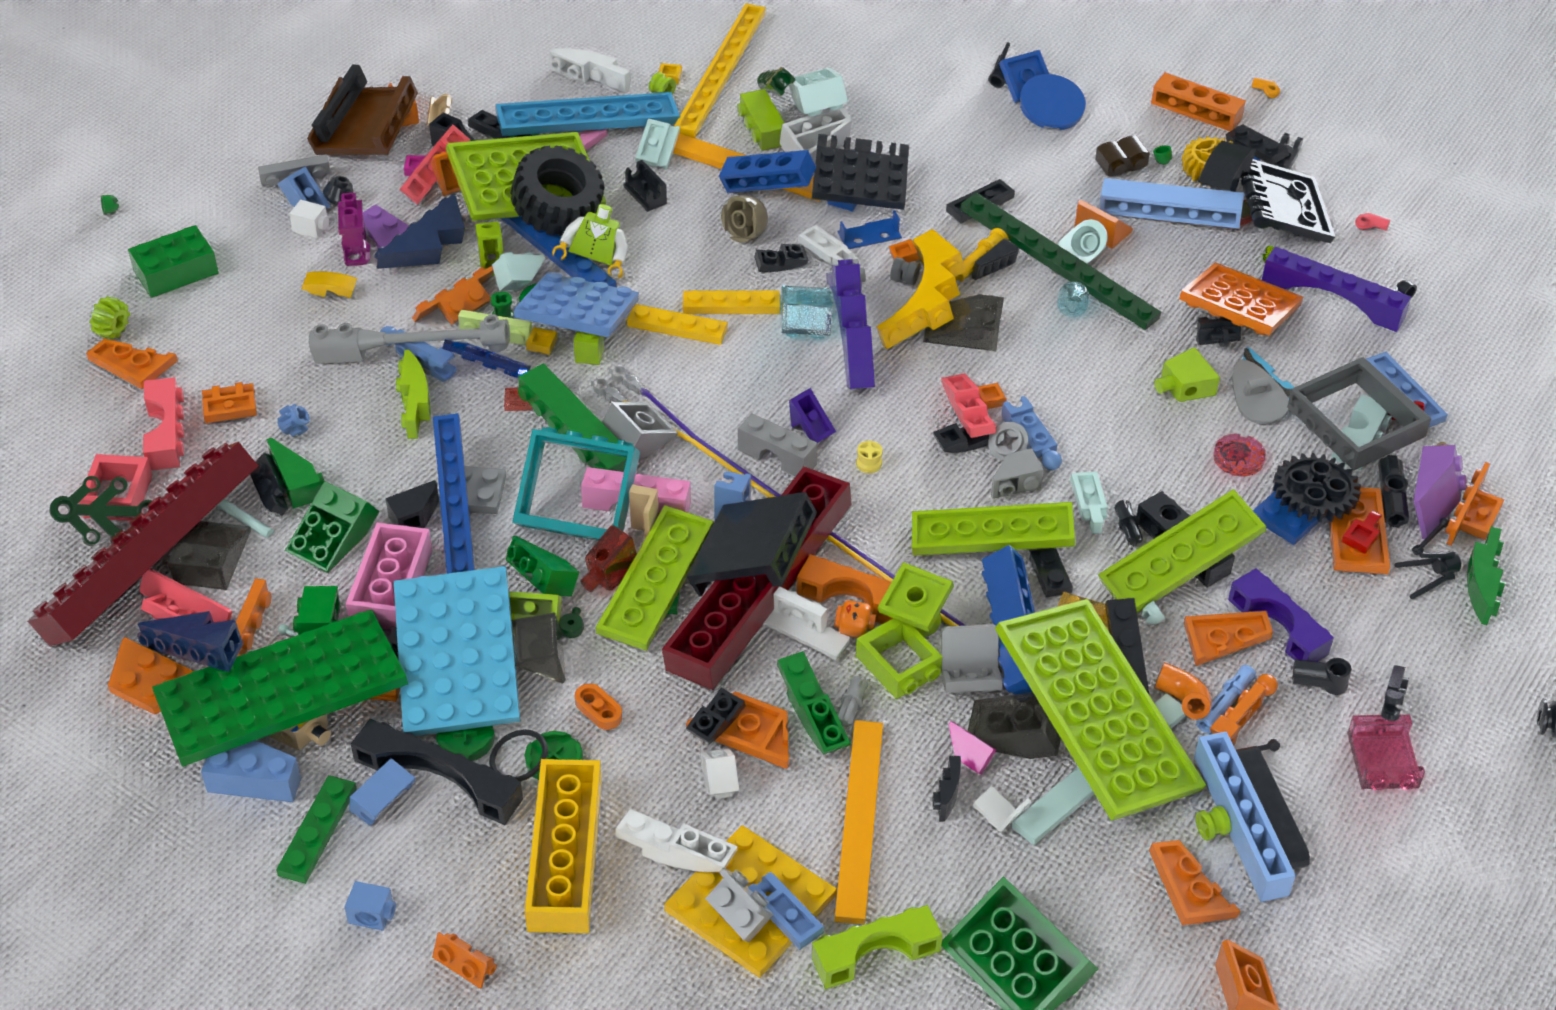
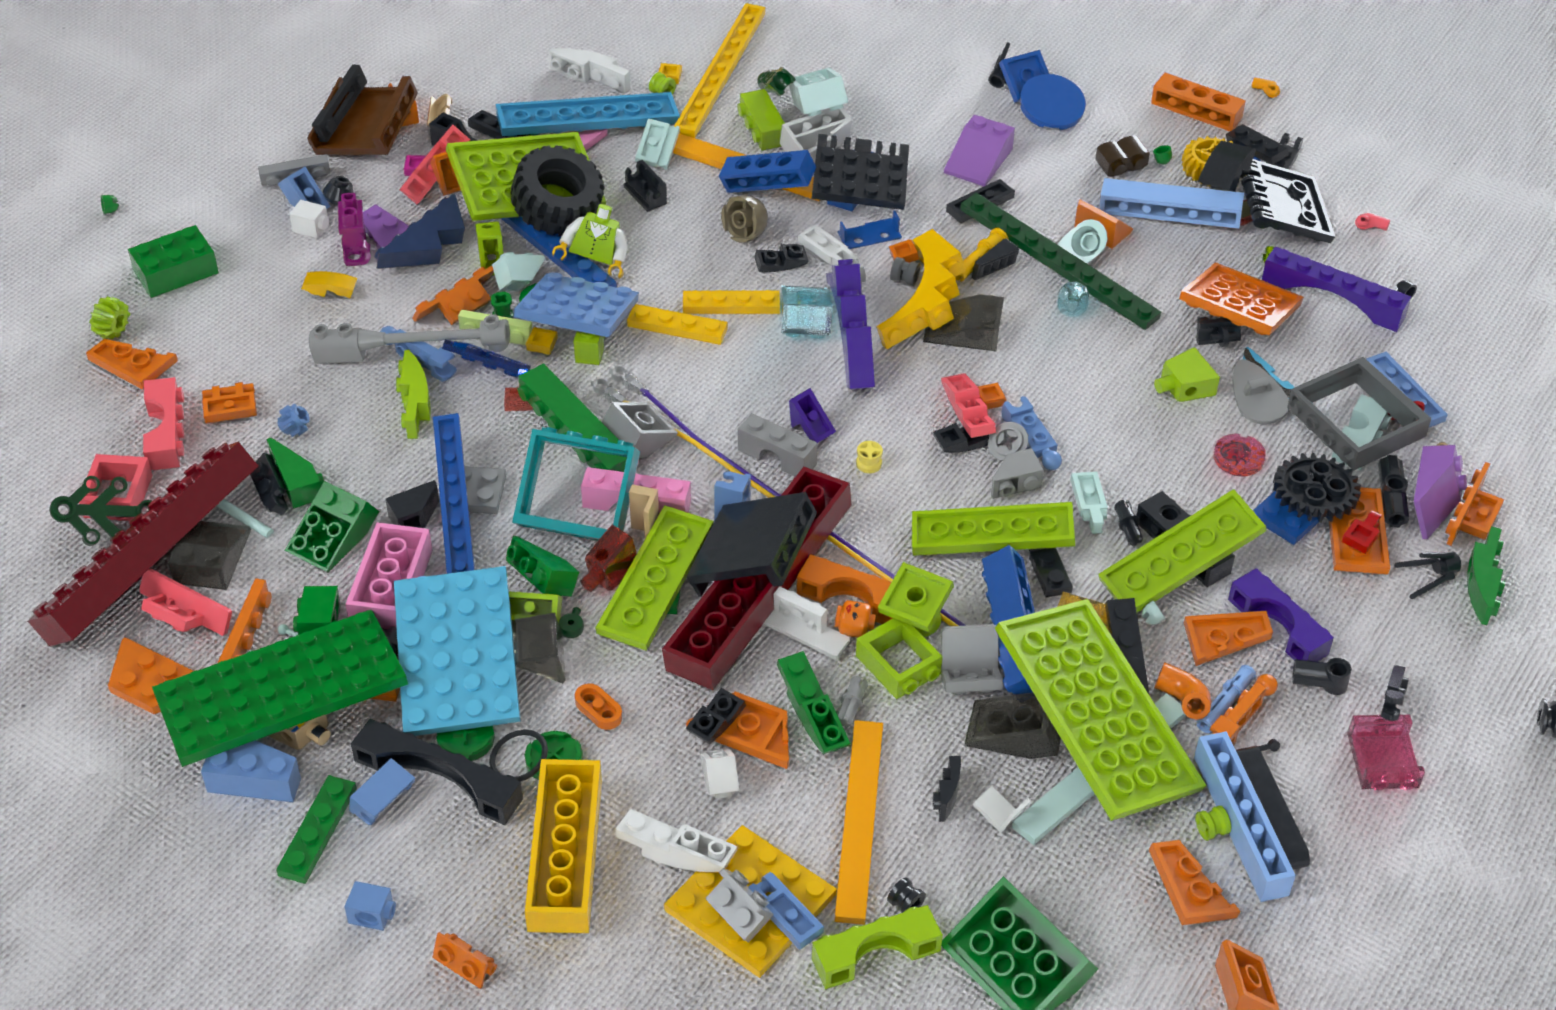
(194, 639): dark blue slope -> none
(905, 895): none -> black wheel
(973, 751): tile -> none
(980, 150): none -> medium lavender slope
(1419, 548): black hinge -> none

